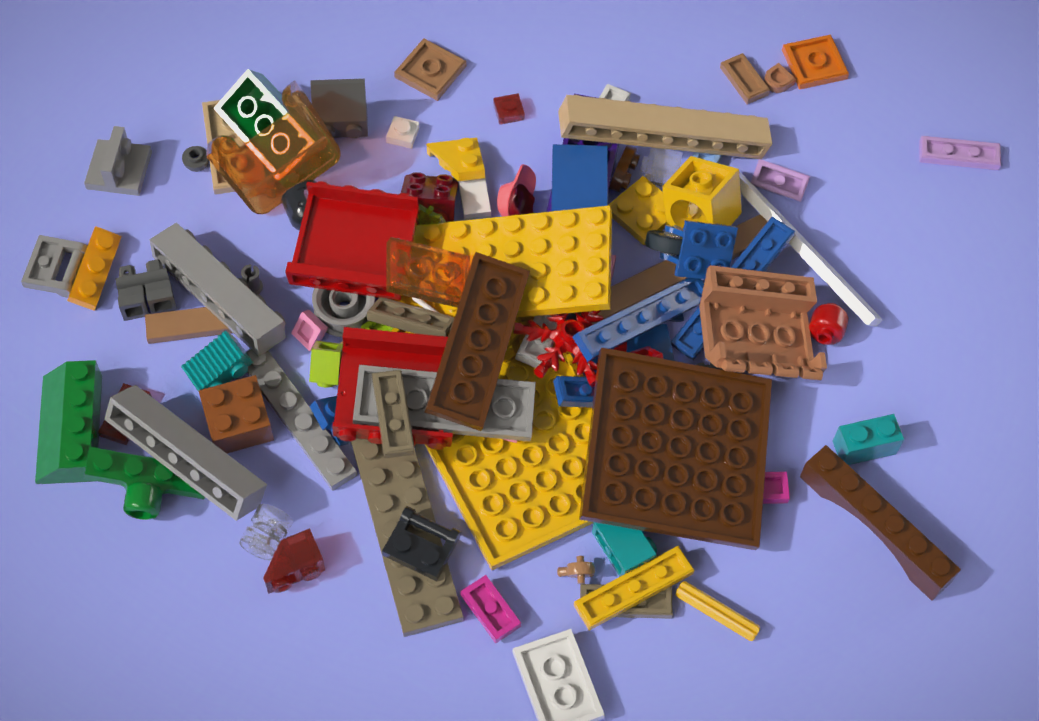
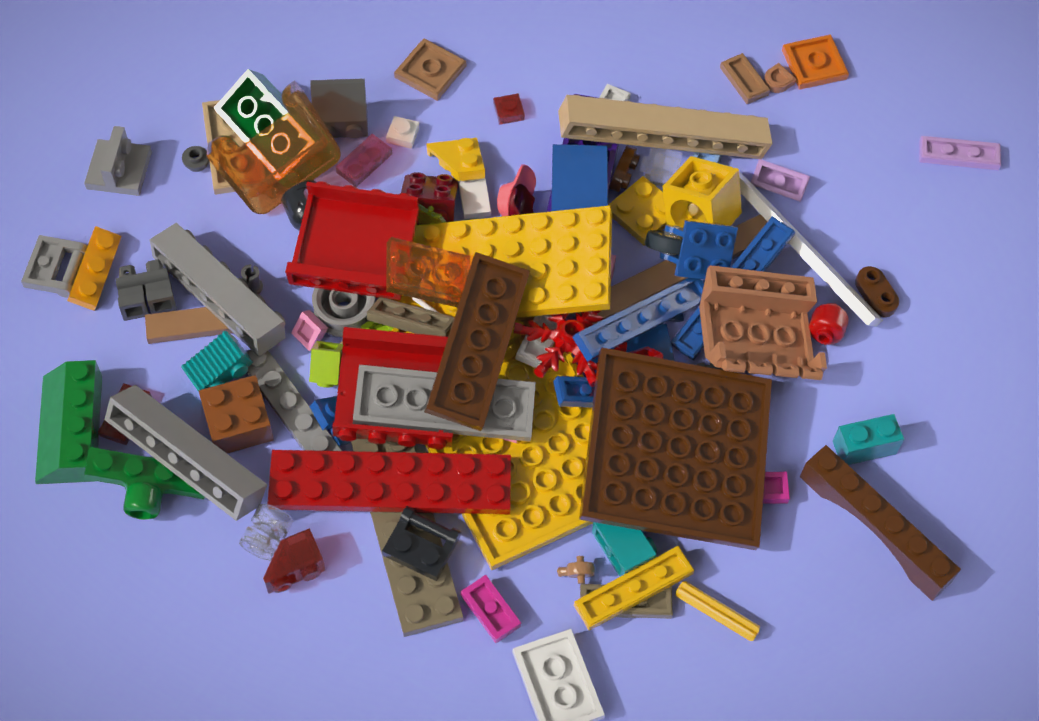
(364, 160): none -> clear pink plate
(390, 481): none -> red plate
(393, 414): dark tan tile -> none
(875, 290): none -> reddish brown plate

